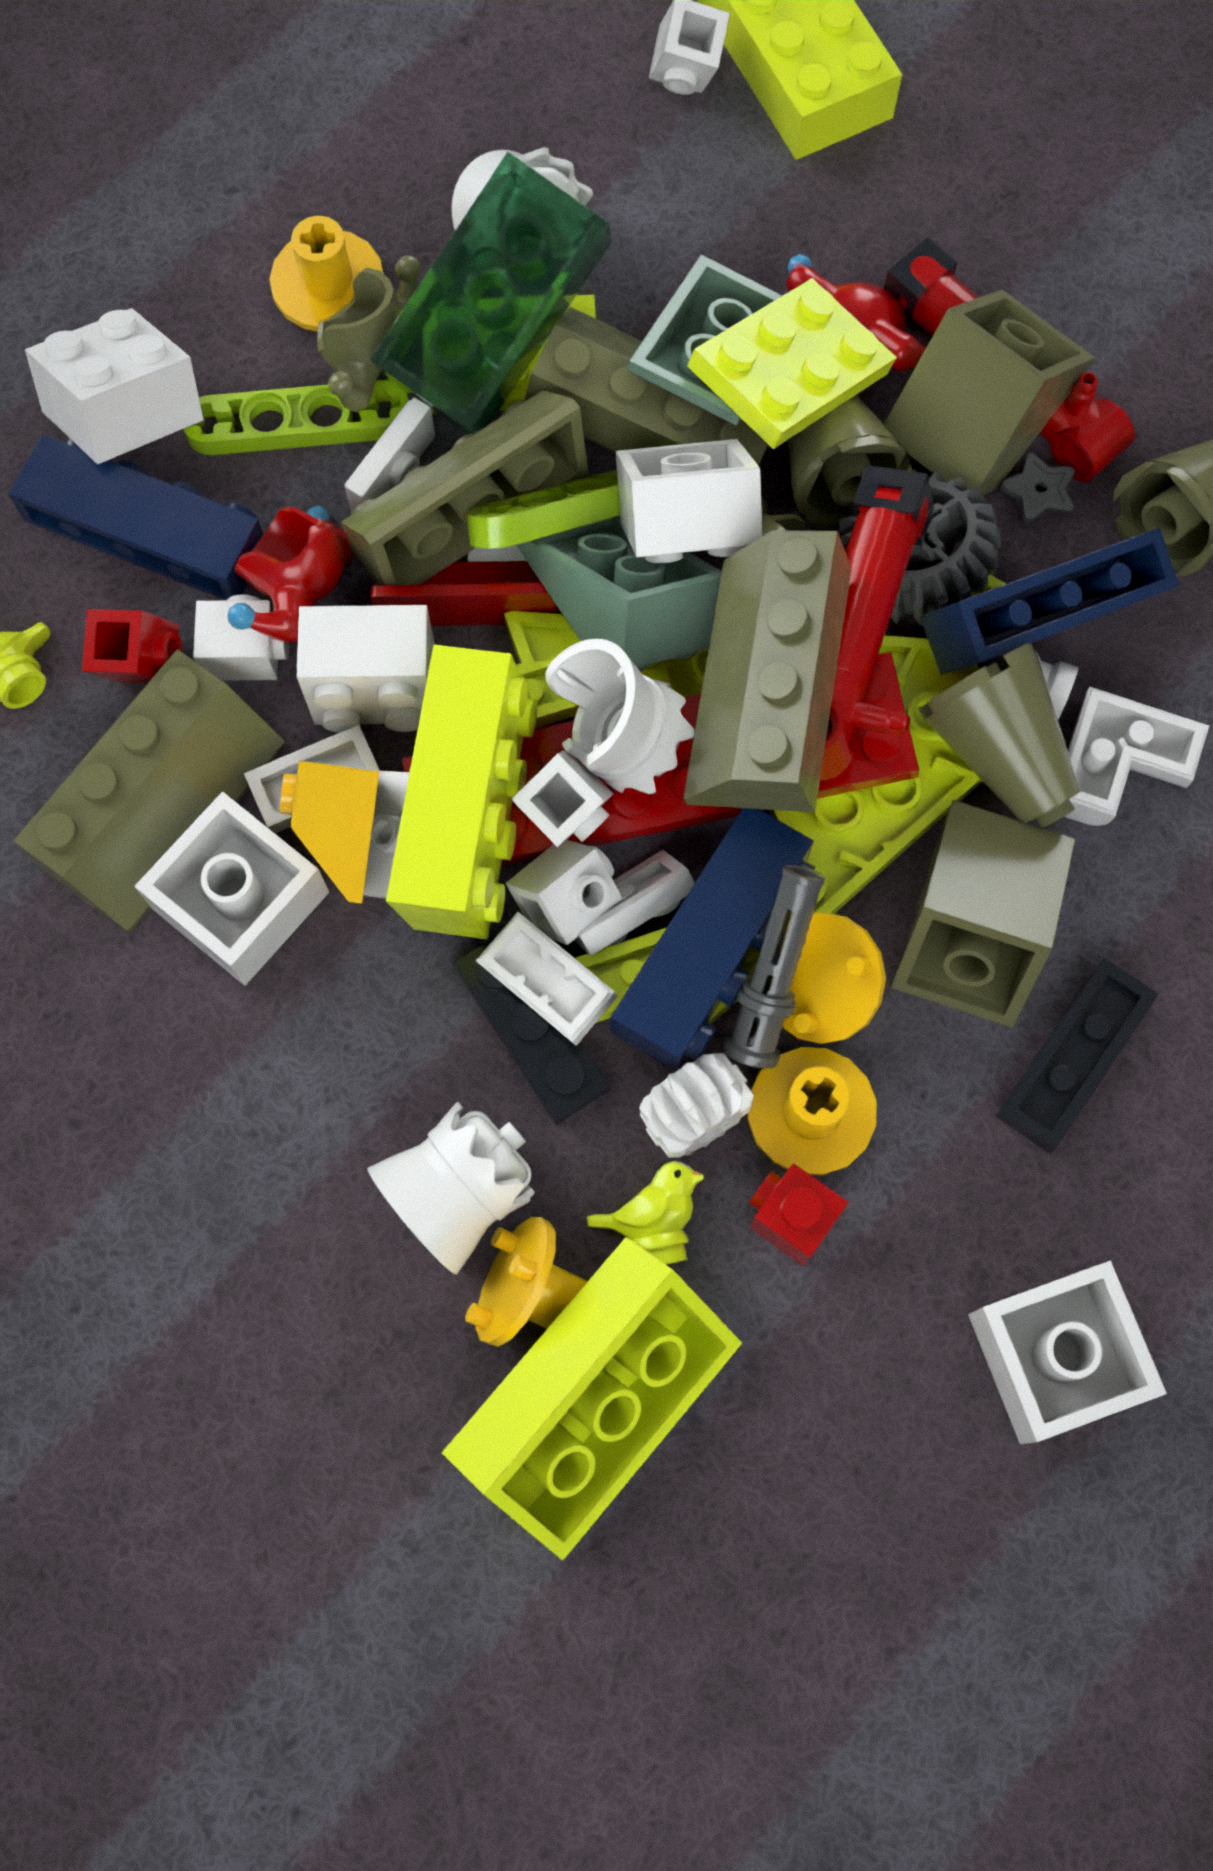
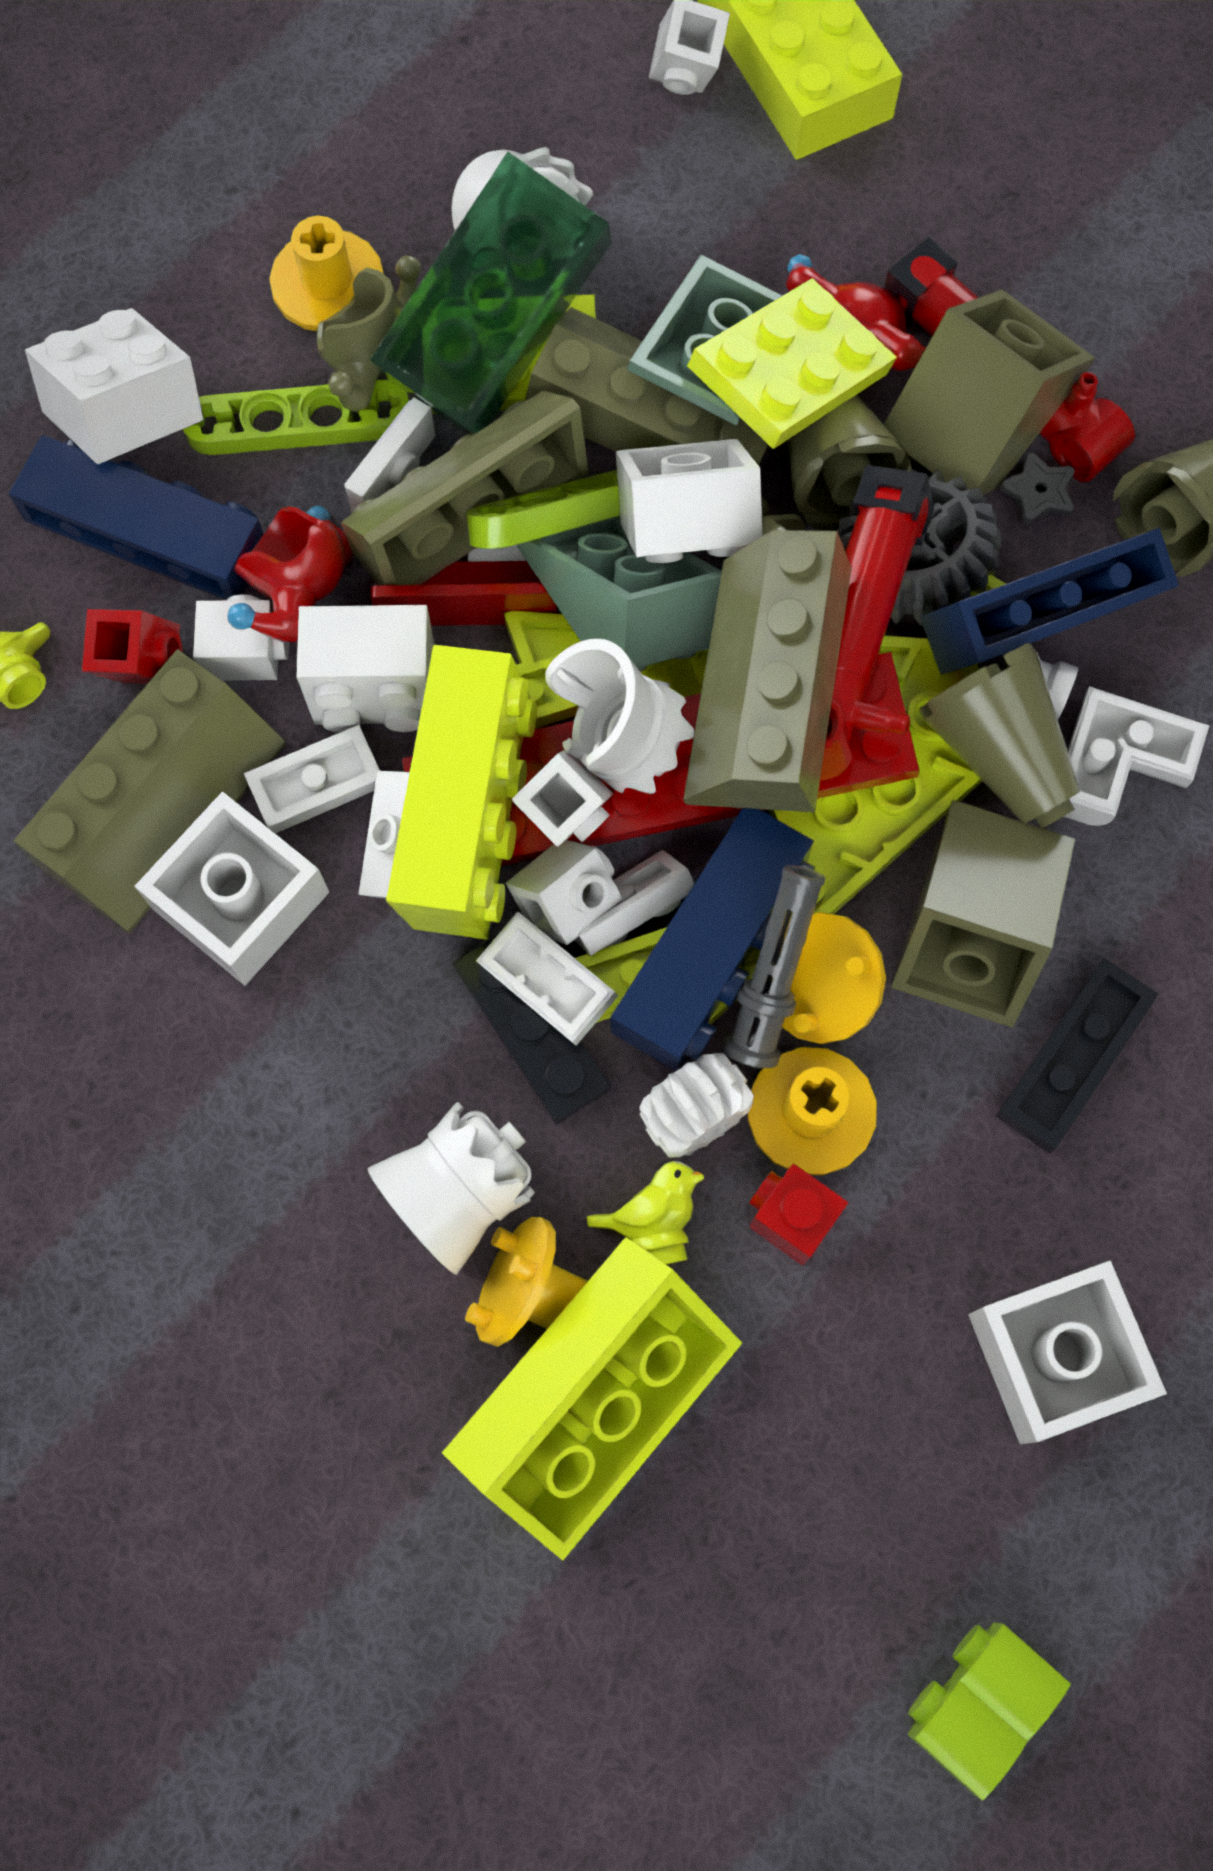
(333, 819): yellow slope -> none
(986, 1708): none -> lime brick

